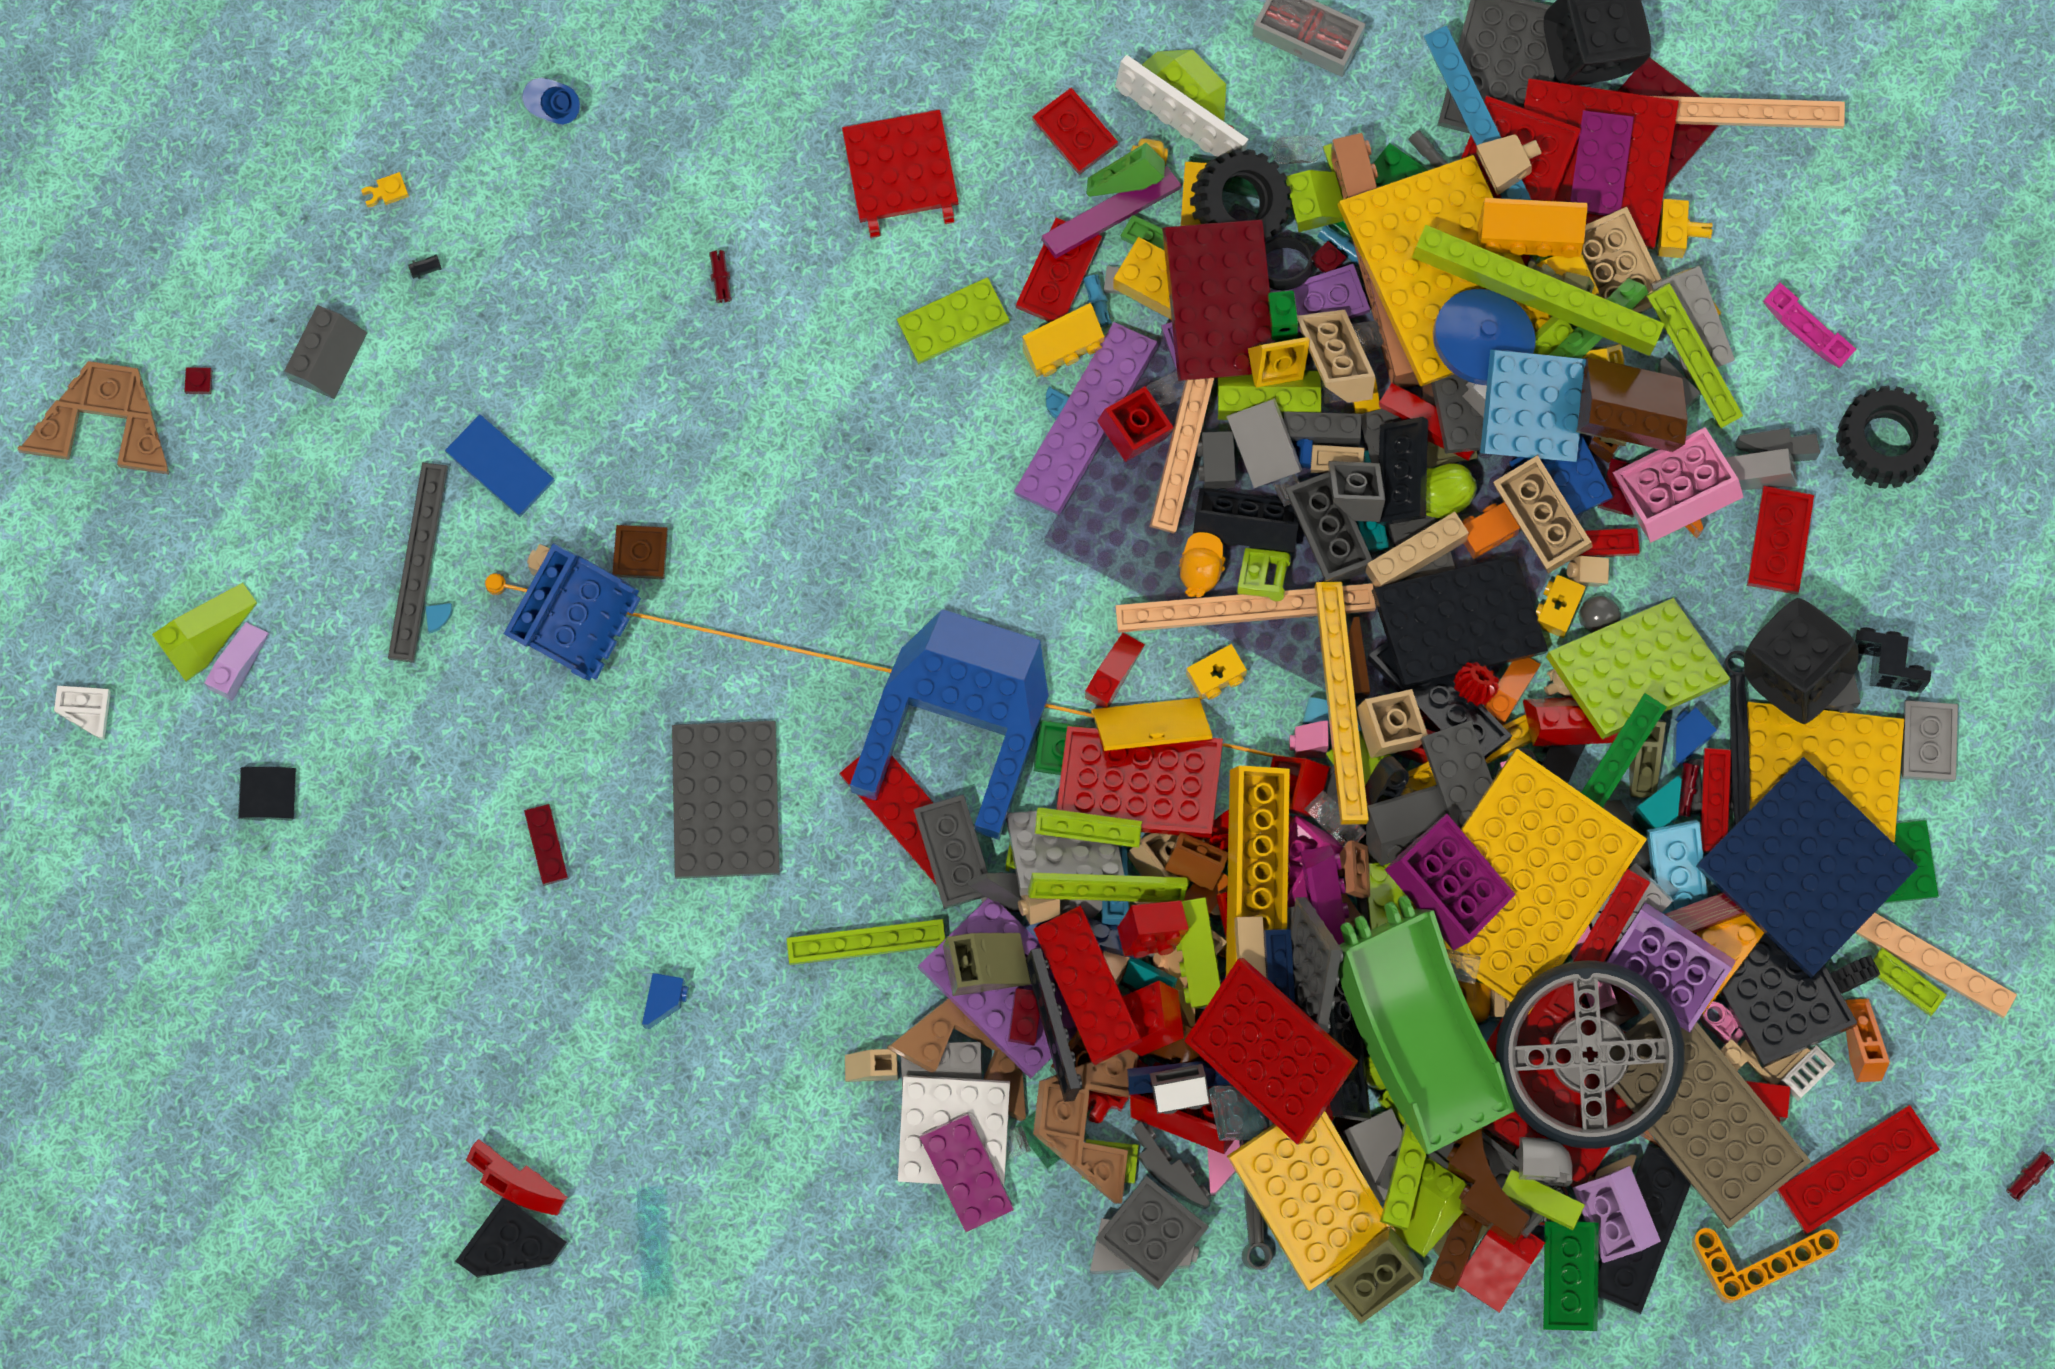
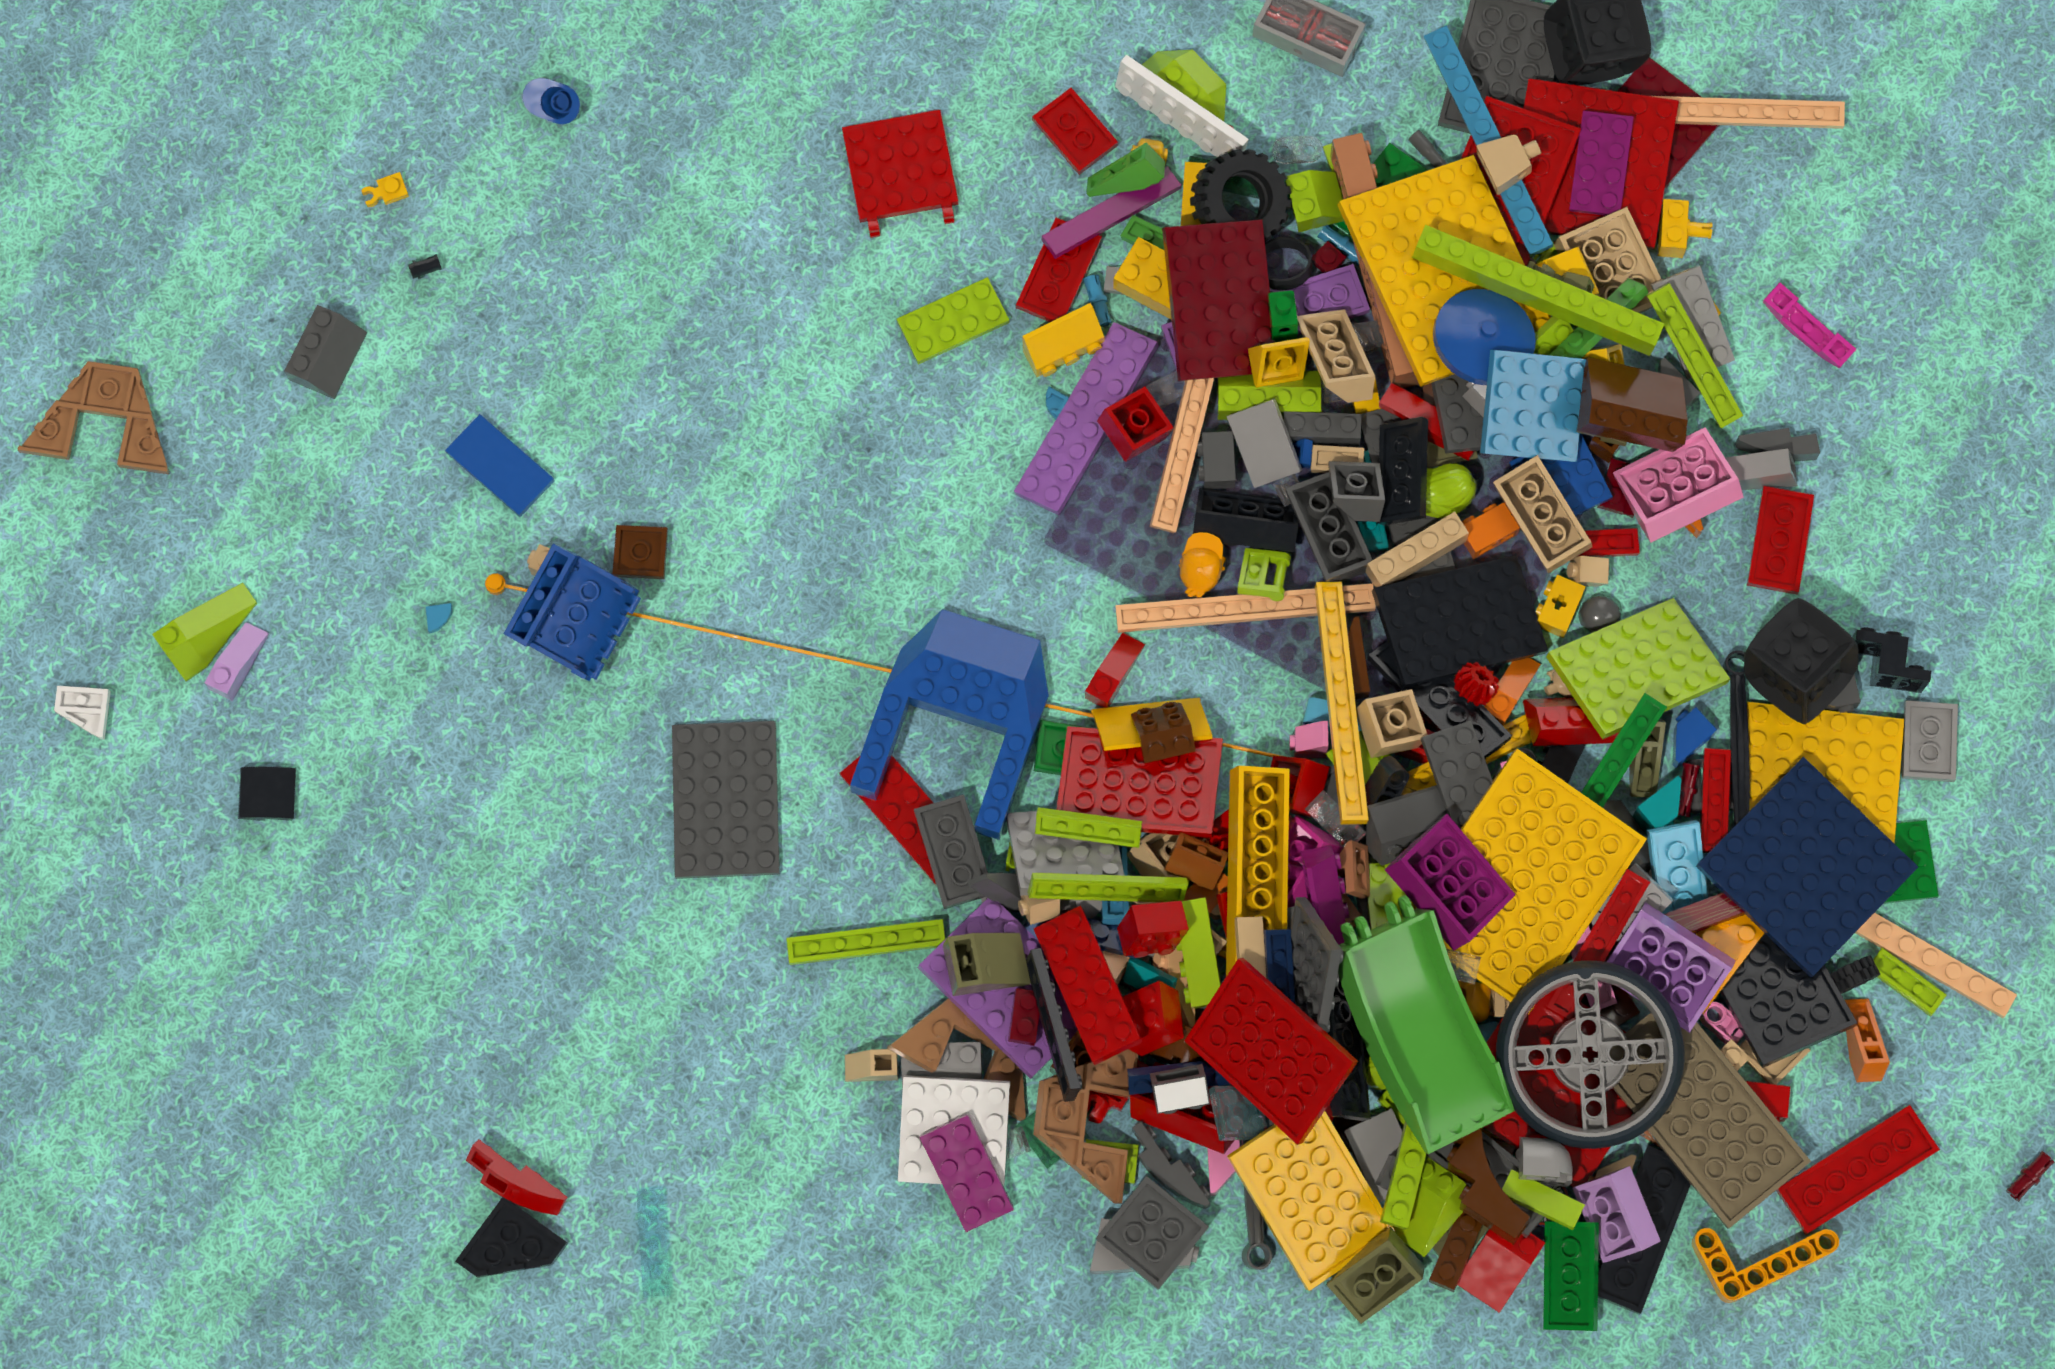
(198, 380): dark red plate -> none
(418, 562): dark grey tile -> none
(546, 844): dark red plate -> none
(664, 998): blue slope -> none
(720, 276): dark red pin -> none
(1163, 731): none -> reddish brown bracket
(1222, 661): yellow brick -> none
(1532, 227): light orange slope -> none
(1795, 1090): white slope -> none
(1898, 407): black tyre -> none

